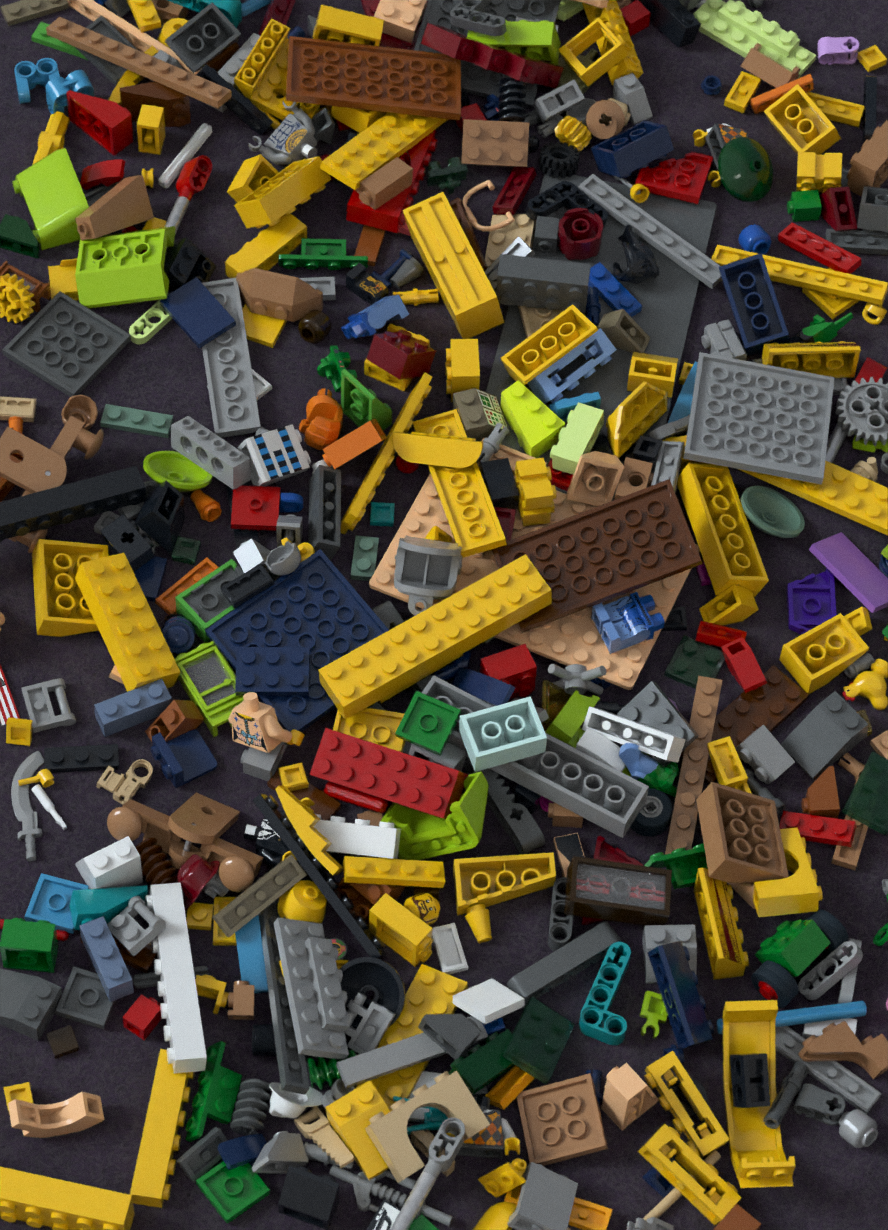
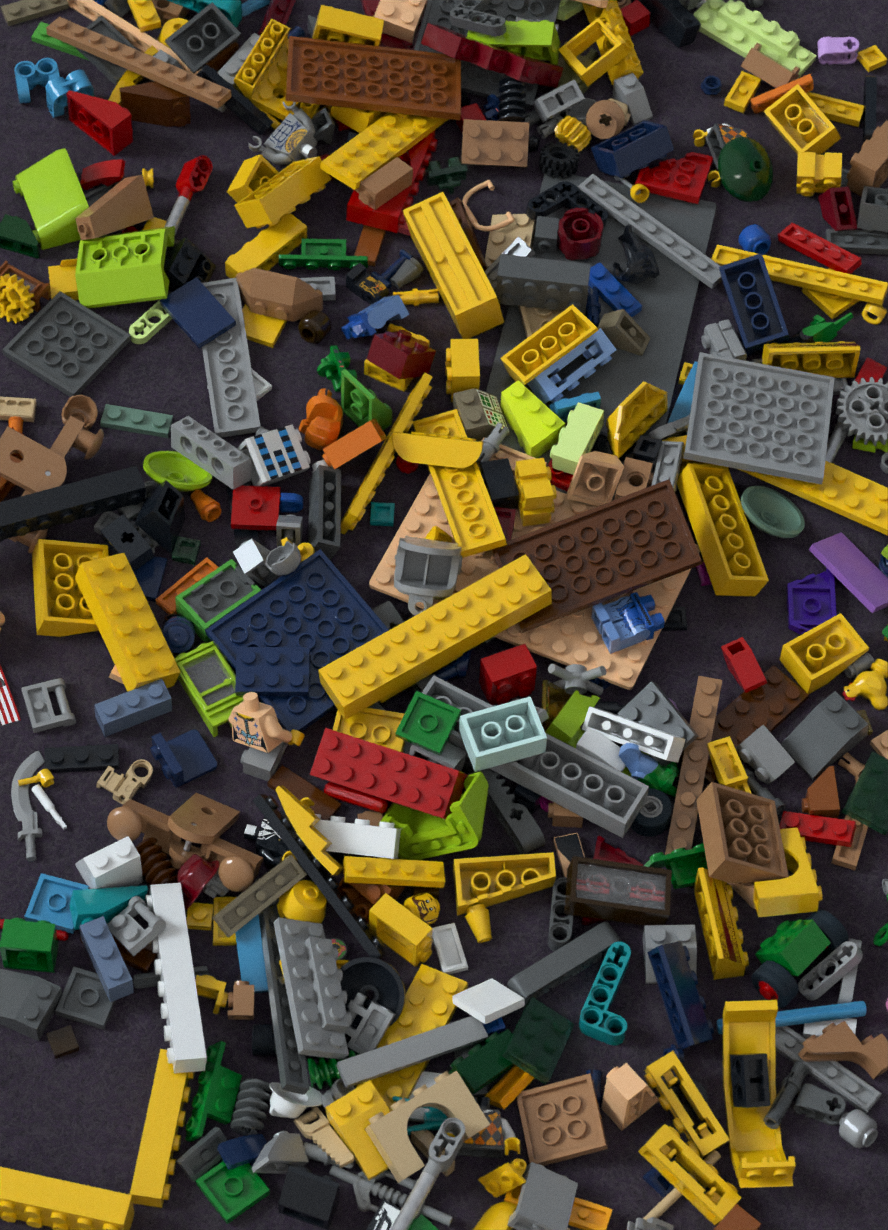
(19, 731): yellow plate -> none
(19, 1092): yellow plate -> none
(53, 136): yellow piece -> none
(58, 1118): light nougat arch -> none
(142, 1016): red brick -> none
(151, 129): yellow brick -> none
(176, 720): dark orange slope -> none
(185, 155): white axle -> none
(247, 586): black plate -> none
(293, 777): yellow tile -> none
(364, 557): sand green plate -> none
(451, 1032): dark grey slope -> none
(483, 686): dark blue slope -> none
(514, 190): dark red plate -> none
(653, 369): yellow slope -> none
(654, 1011): lime plate -> none
(694, 660): clear green plate -> none
(717, 635): red plate -> none
(730, 606): yellow slope -> none
(804, 205): green brick -> none
(859, 620): yellow plate -> none
(867, 469): tan piece -> none

